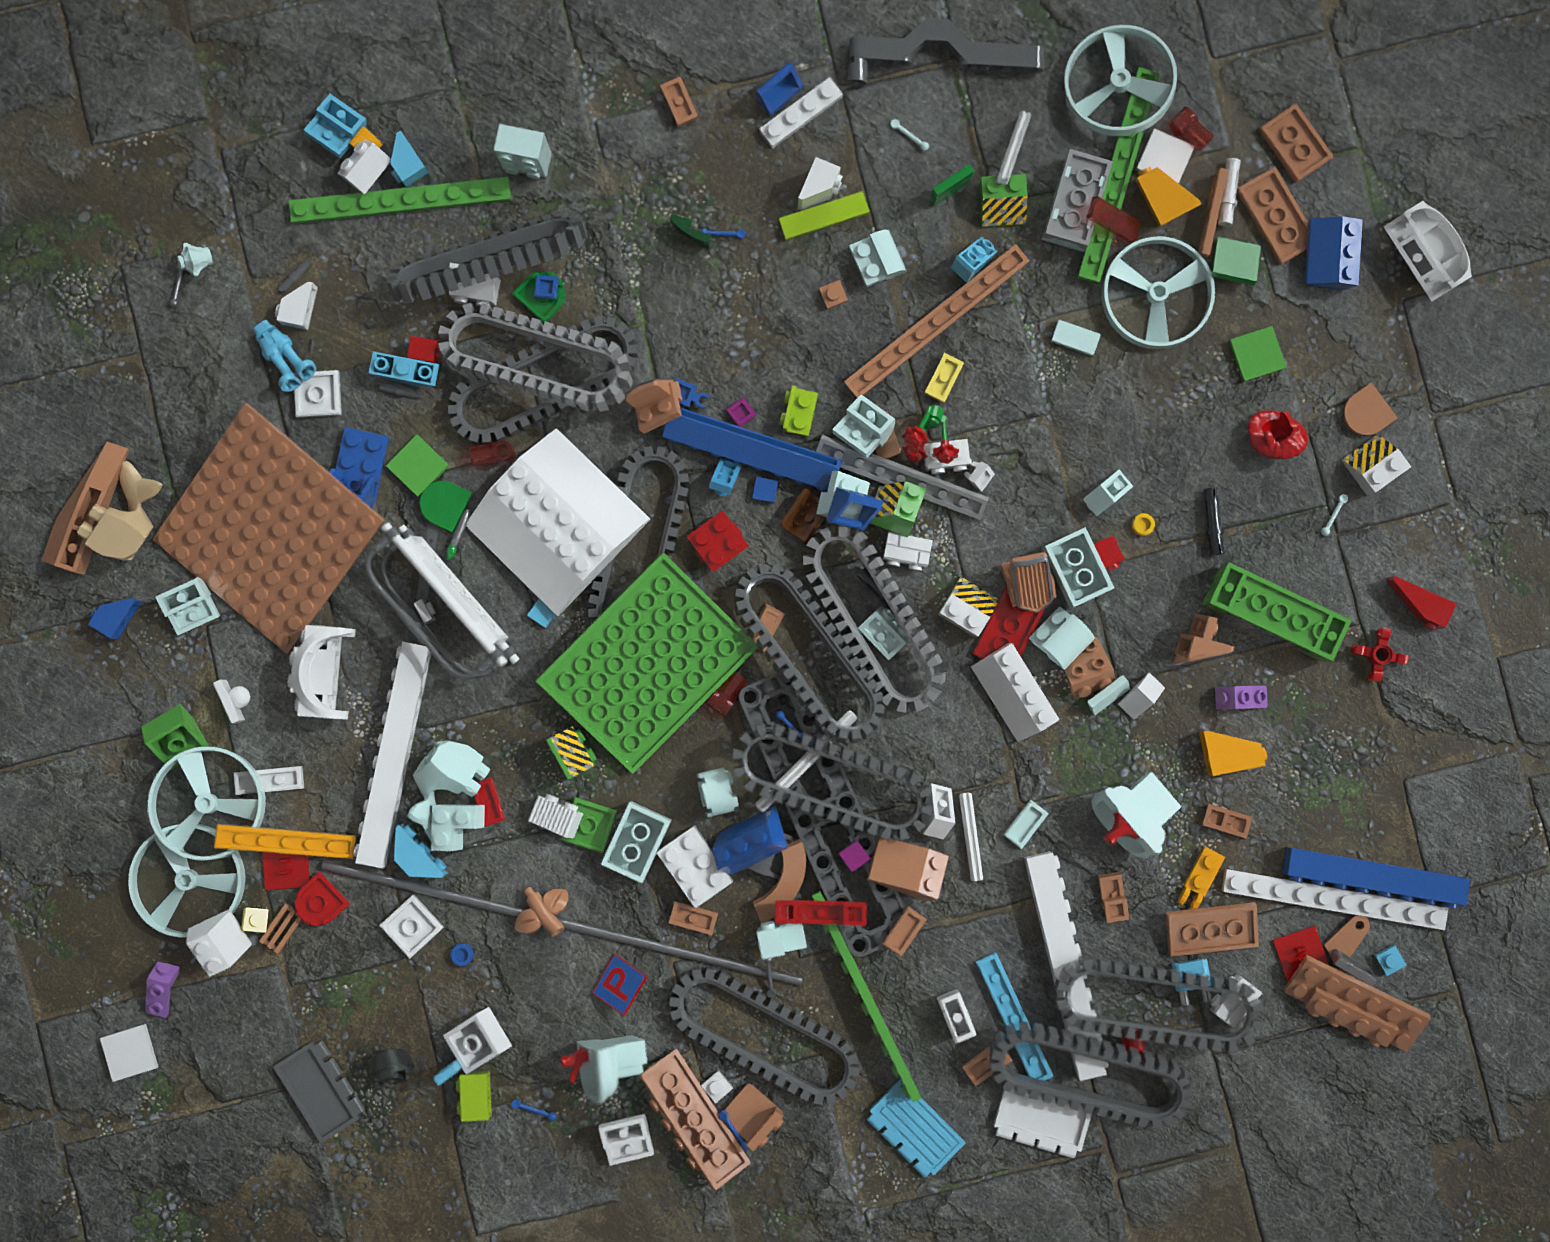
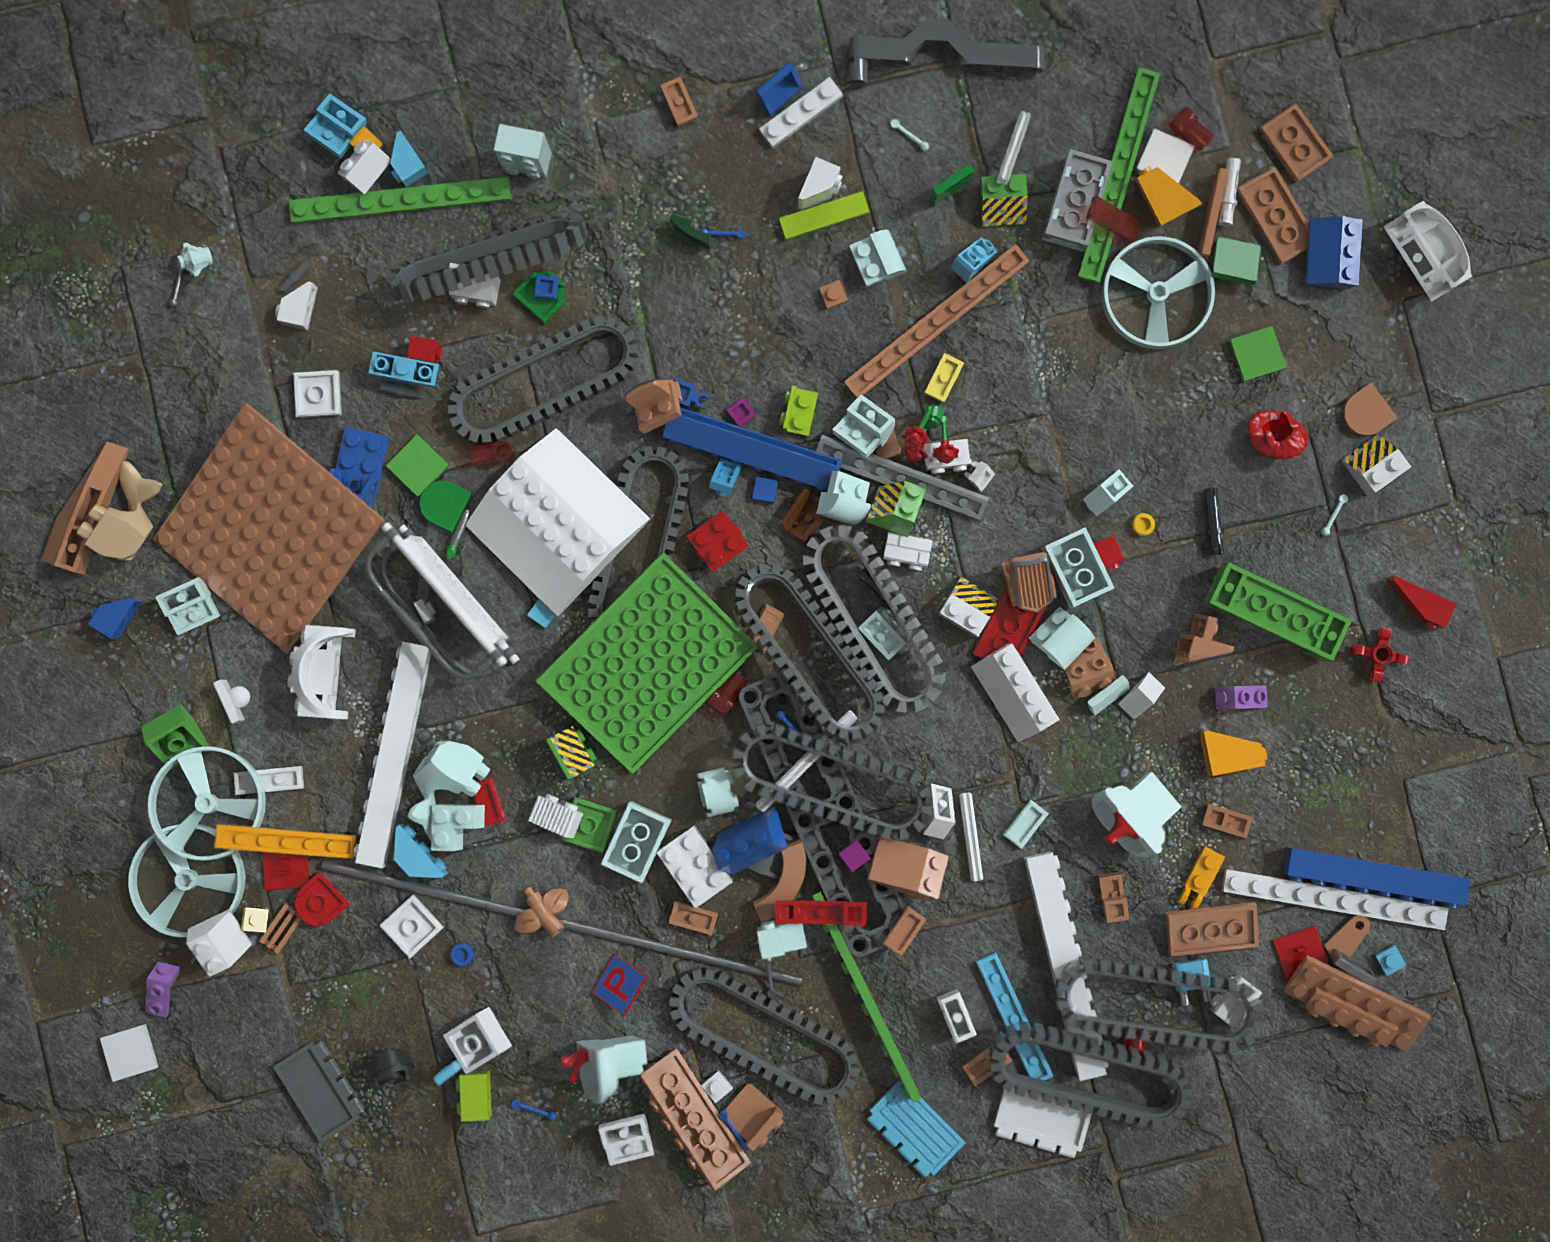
(273, 347): medium azure piece -> none
(528, 381): light grey piece -> none
(843, 498): blue tile -> none
(1075, 337): light aqua tile -> none
(1121, 80): light aqua piece -> none

